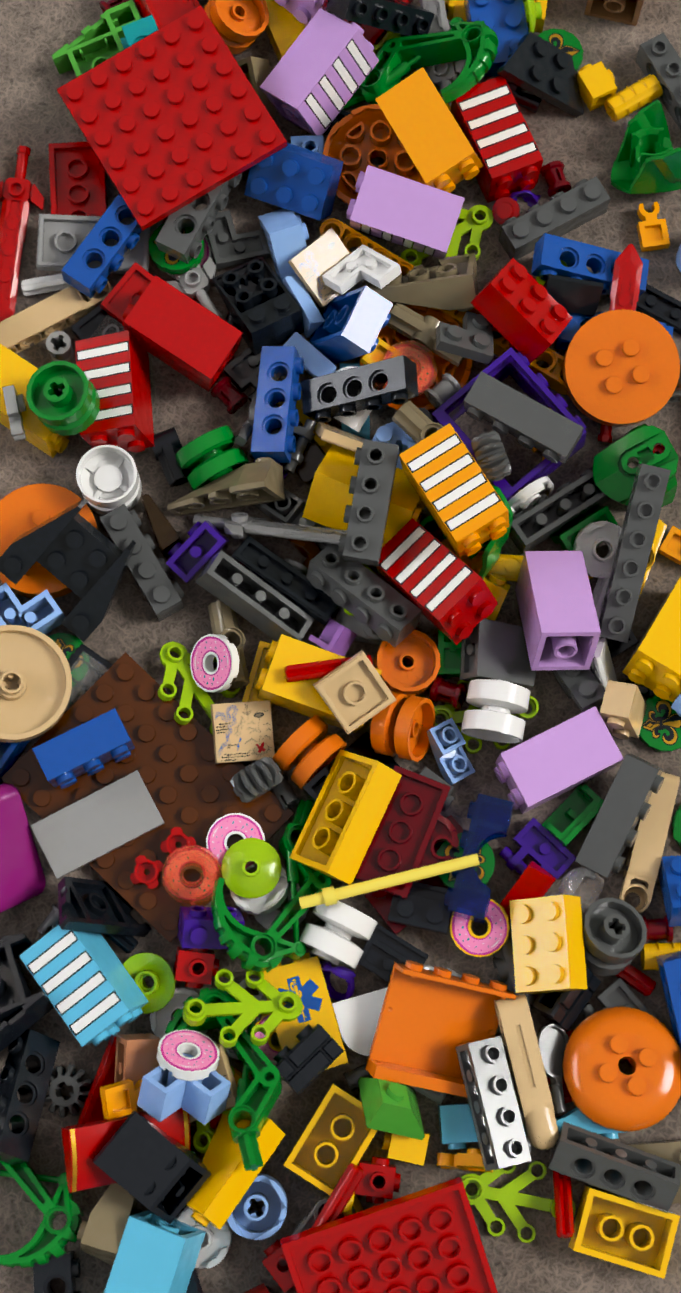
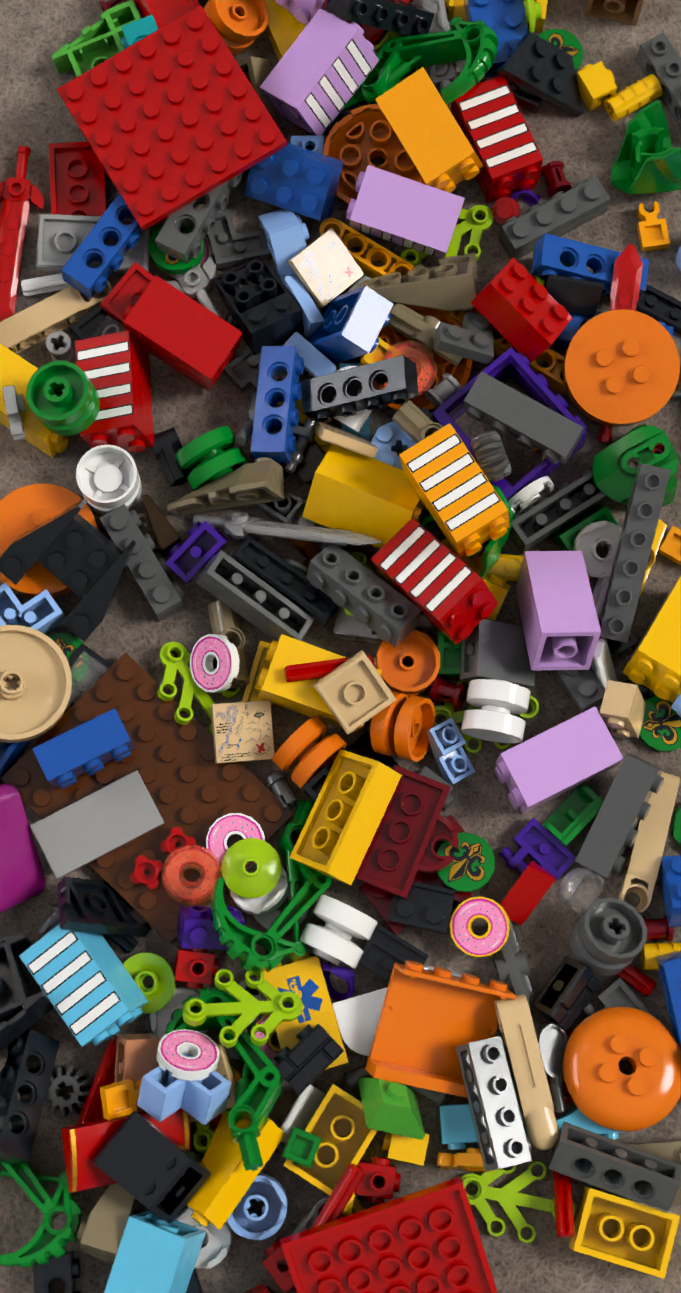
(229, 395): dark red bush -> none
(256, 779): dark grey gear -> none
(301, 1147): none -> green tile
(302, 1110): none -> white slope
(330, 896): light yellow bar -> none
(334, 638): medium lavender panel -> none
(359, 265): white plate -> none
(370, 502): dark grey brick -> none
(489, 821): clear blue arch -> none
(548, 944): yellow brick -> none

